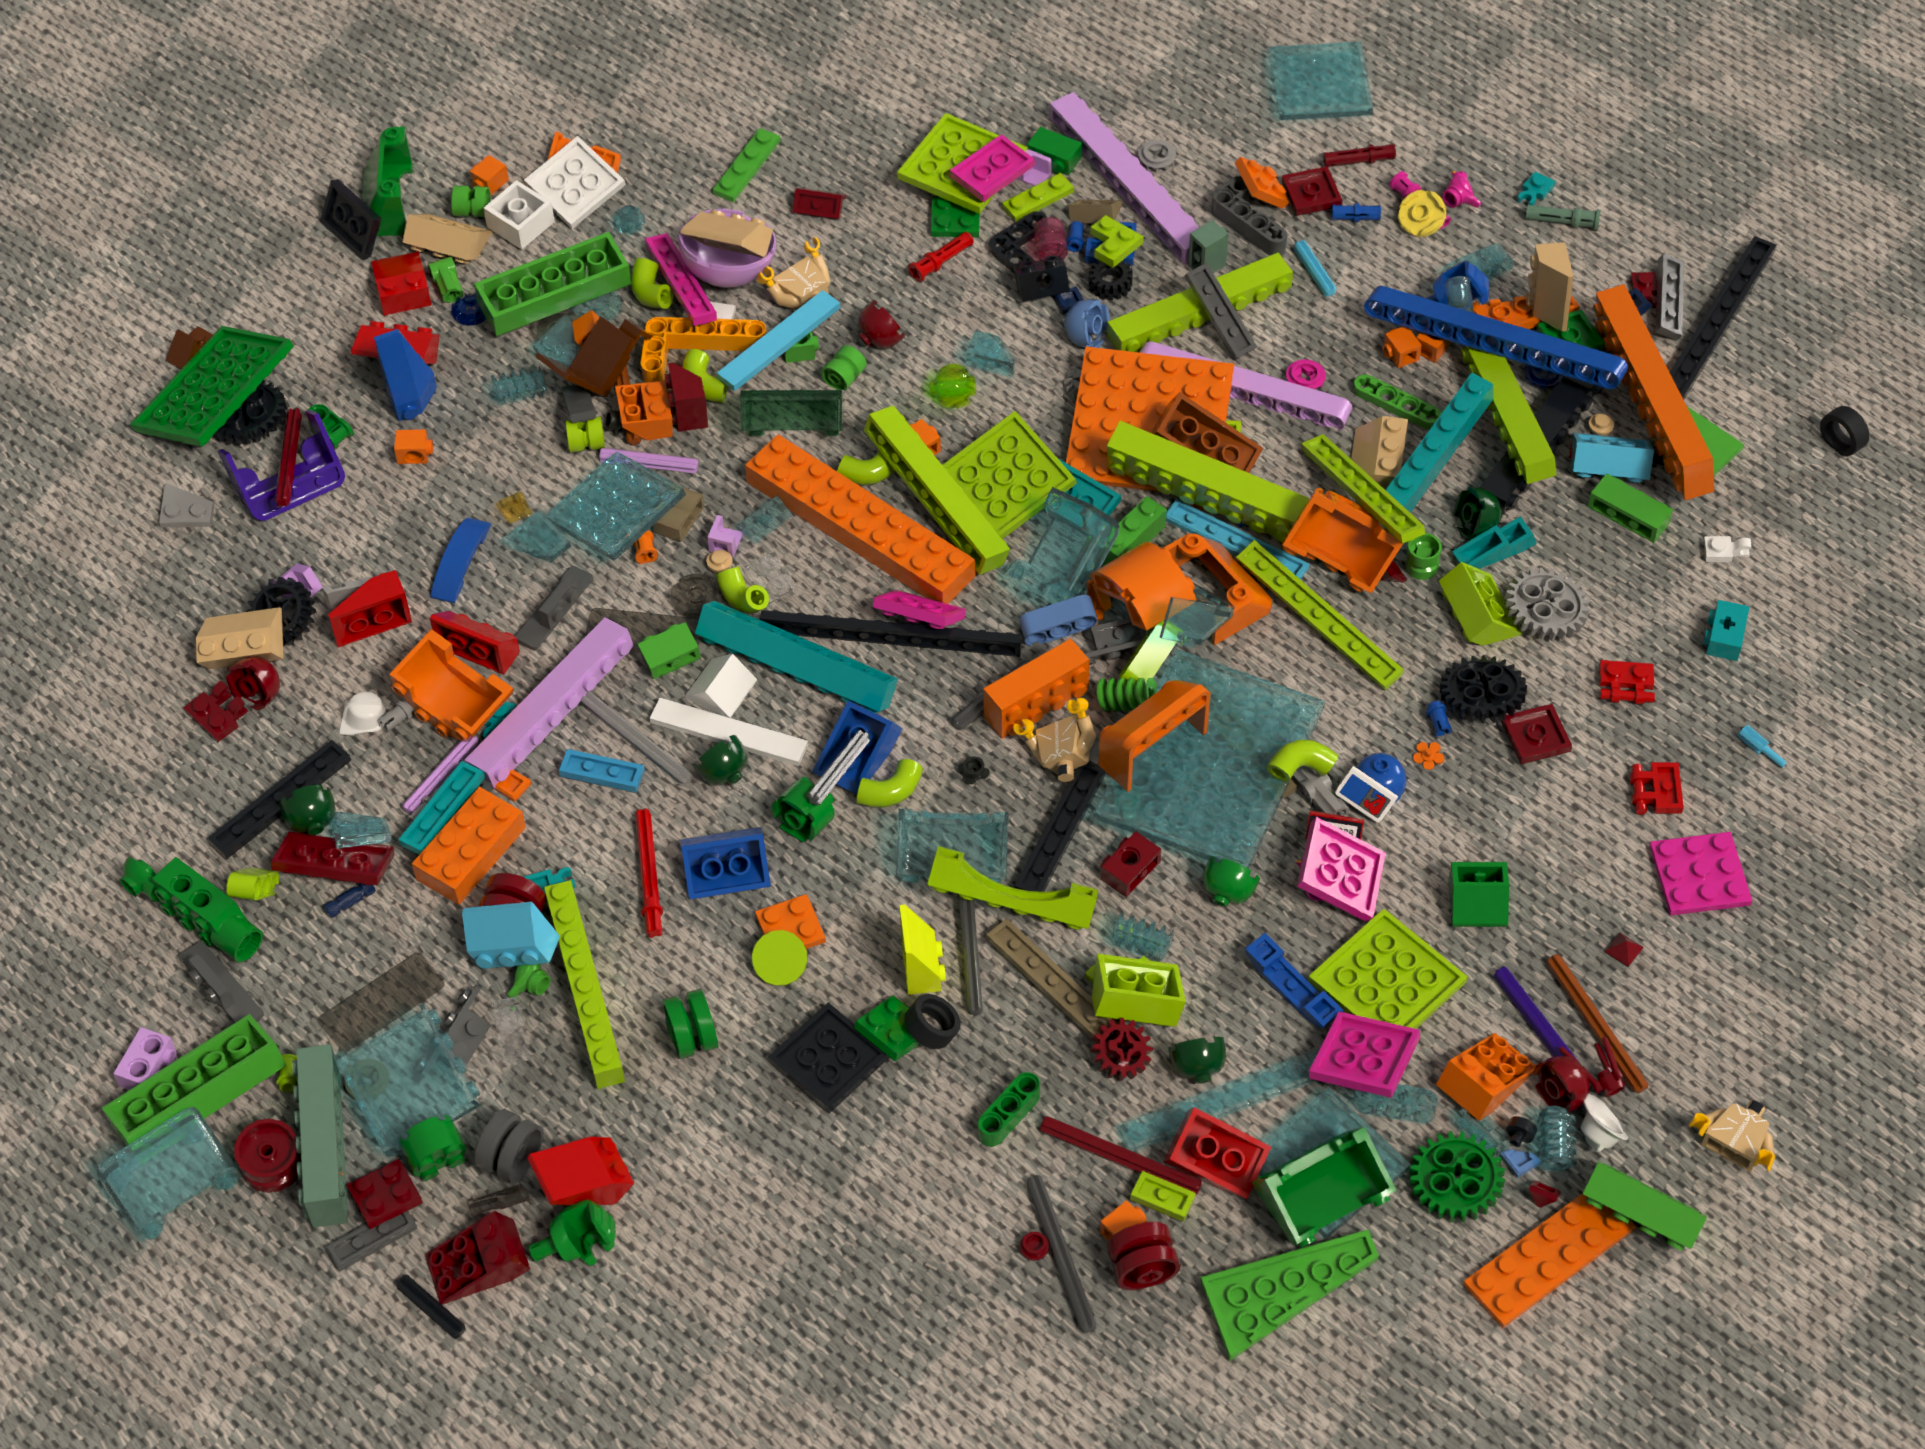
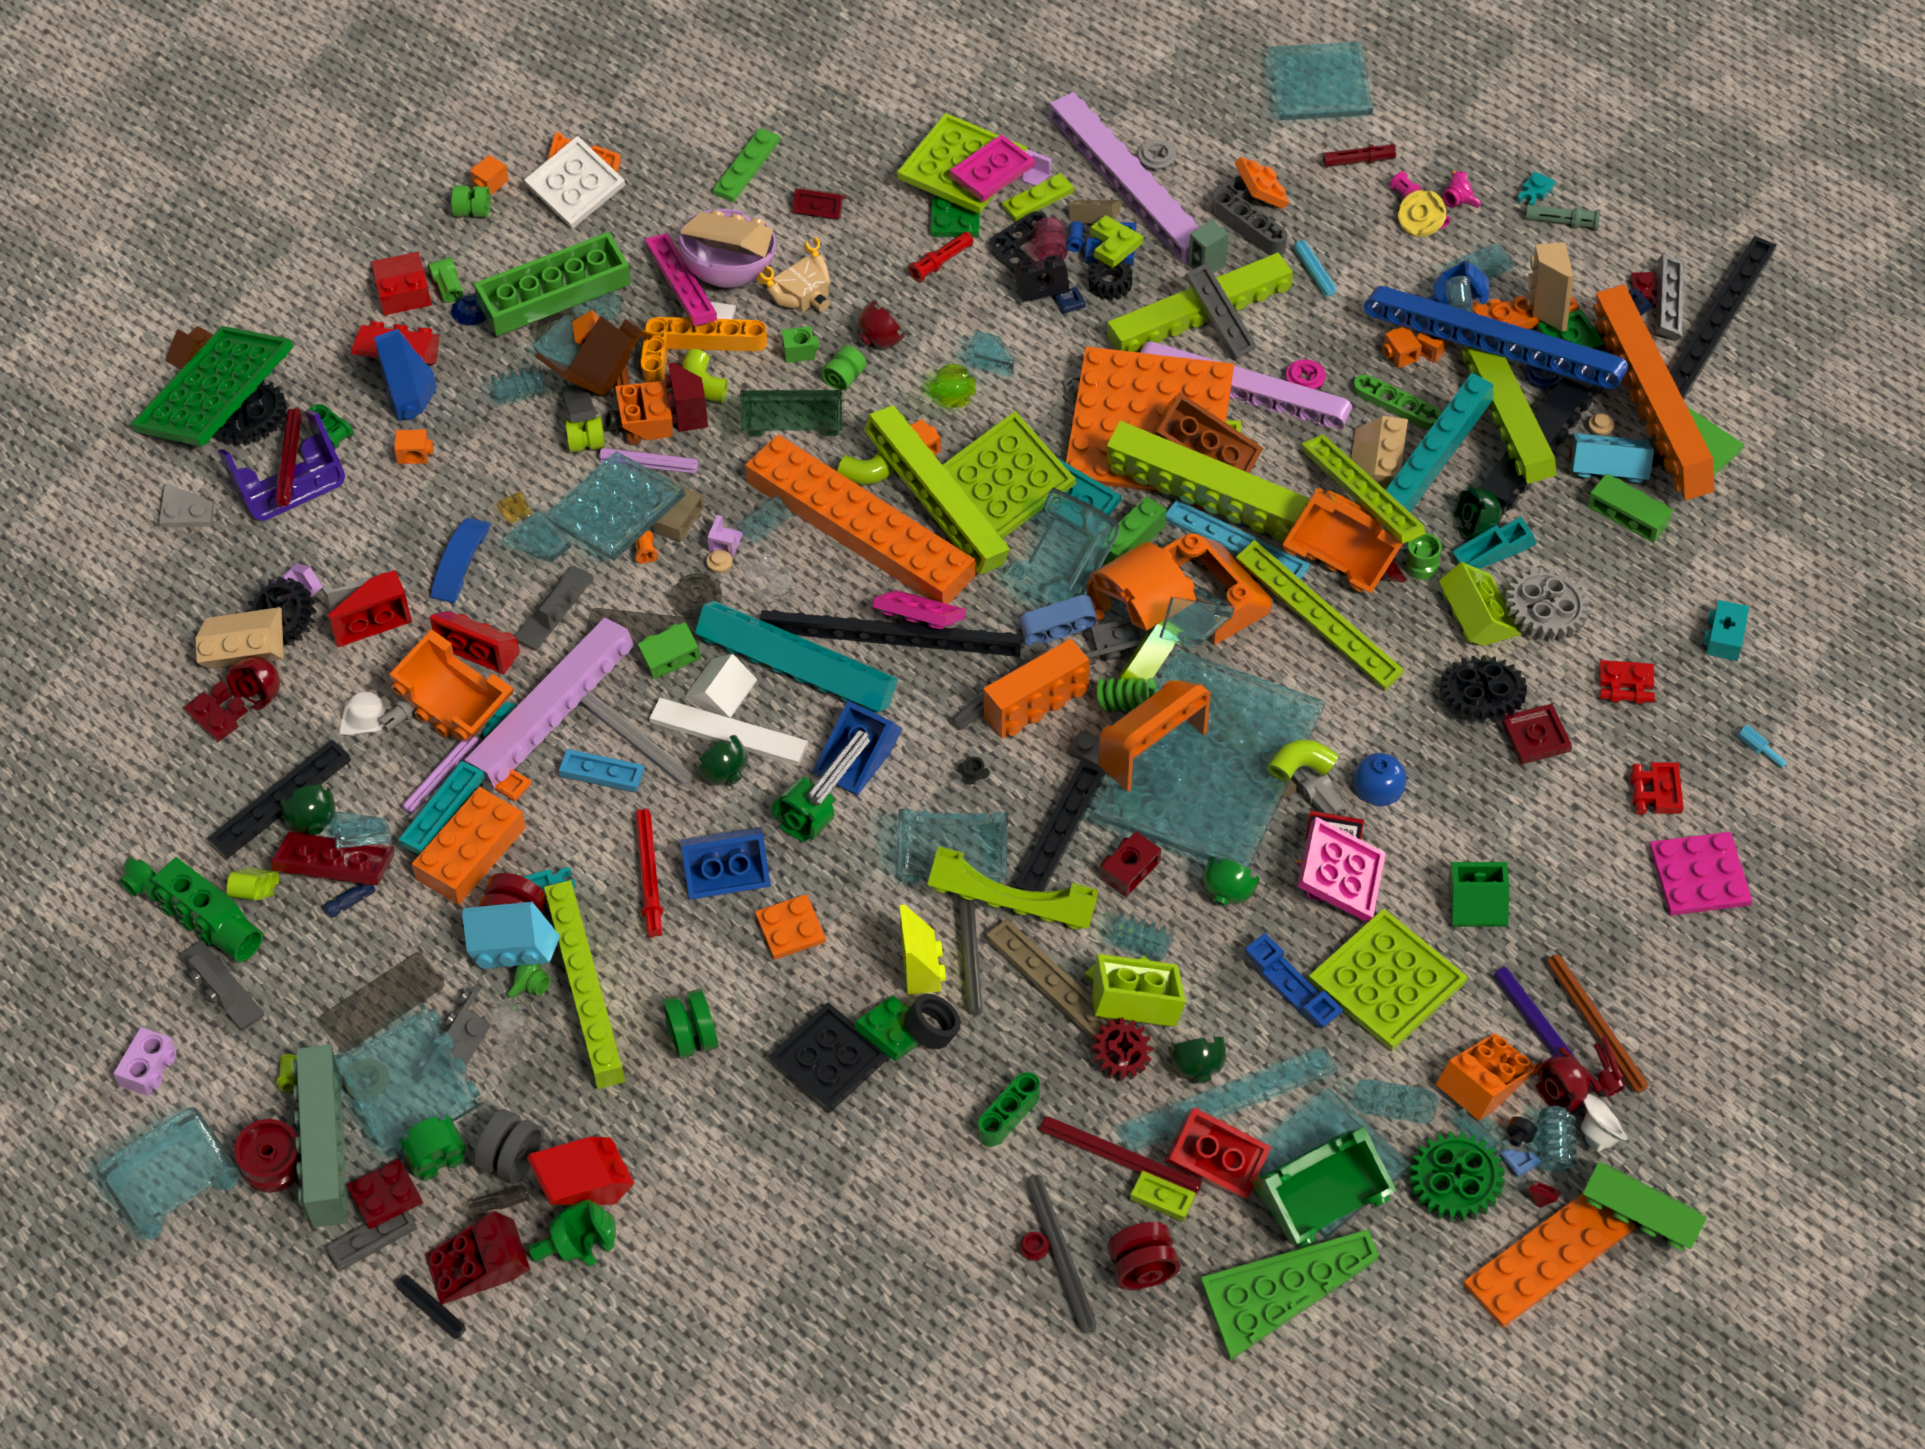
(200, 1079): bright green brick -> none
(350, 219): black plate -> none
(382, 178): green windscreen -> none
(445, 237): tan slope -> none
(519, 214): white brick -> none
(629, 219): clear light blue gear -> none
(644, 287): lime cylinder -> none
(738, 594): lime cylinder -> none
(778, 340): medium azure tile -> none
(779, 958): lime tile -> none
(892, 790): lime cylinder -> none
(1062, 150): green brick -> none
(1063, 743): tan torso -> none
(1085, 319): medium blue cylinder -> none
(1121, 1218): orange brick -> none
(1311, 190): dark red plate -> none
(1356, 212): blue pin -> none
(1364, 1054): dark pink plate -> none
(1365, 794): slope -> none
(1428, 755): orange plant -> none
(1439, 719): blue pin -> none
(1624, 949): dark red slope -> none
(1722, 549): white plate -> none
(1738, 1134): tan torso -> none
(1852, 422): black tyre -> none

